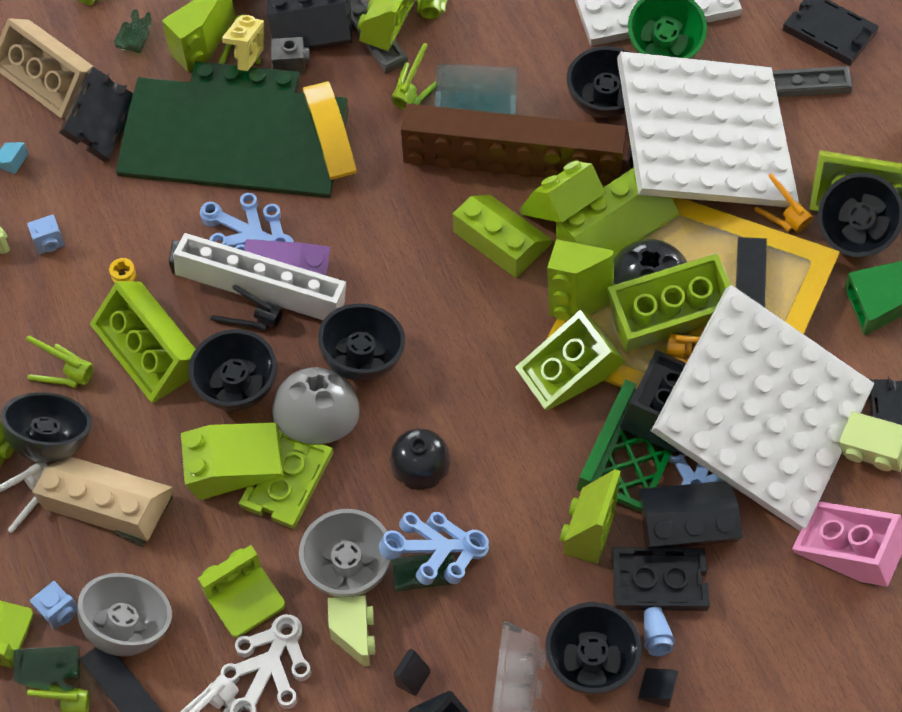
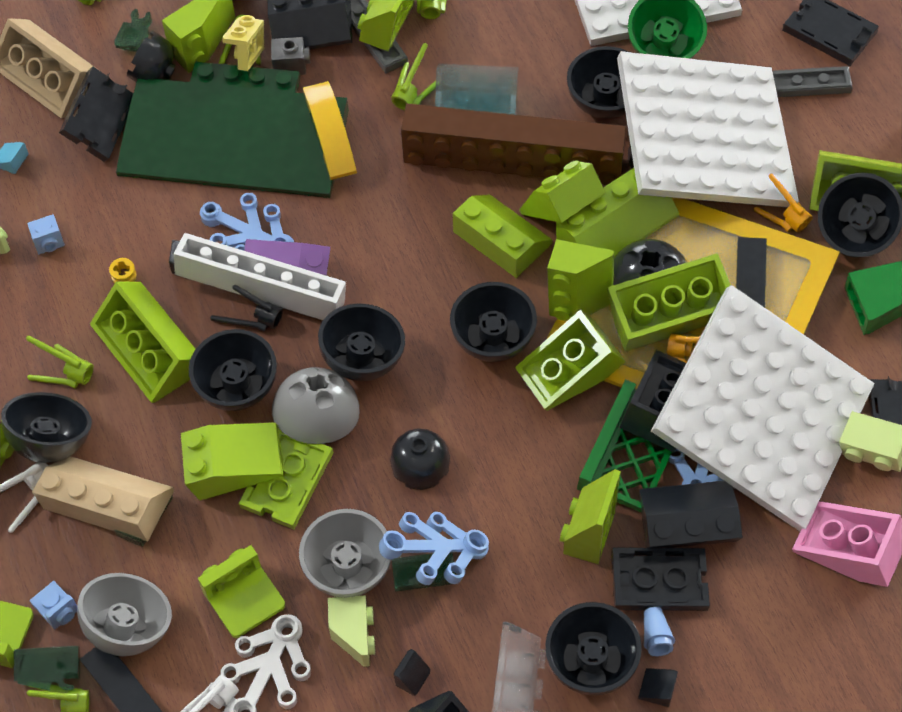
(153, 59): none -> black cylinder
(493, 321): none -> black piece

